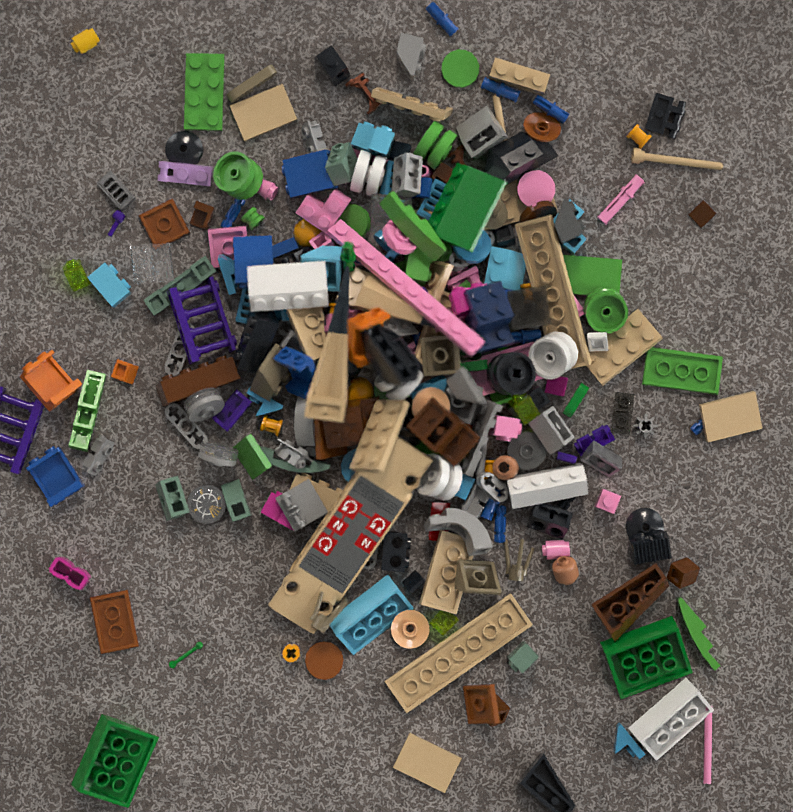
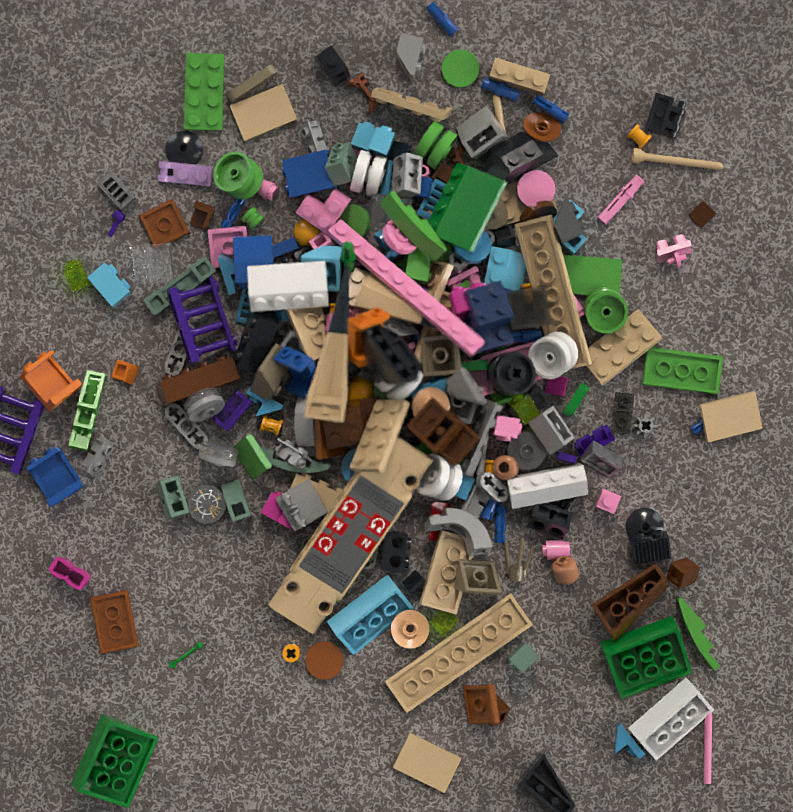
(84, 41): yellow brick -> none
(322, 622): dark tan plant -> none
(597, 341): white tile -> none
(674, 253): none -> bright pink hips

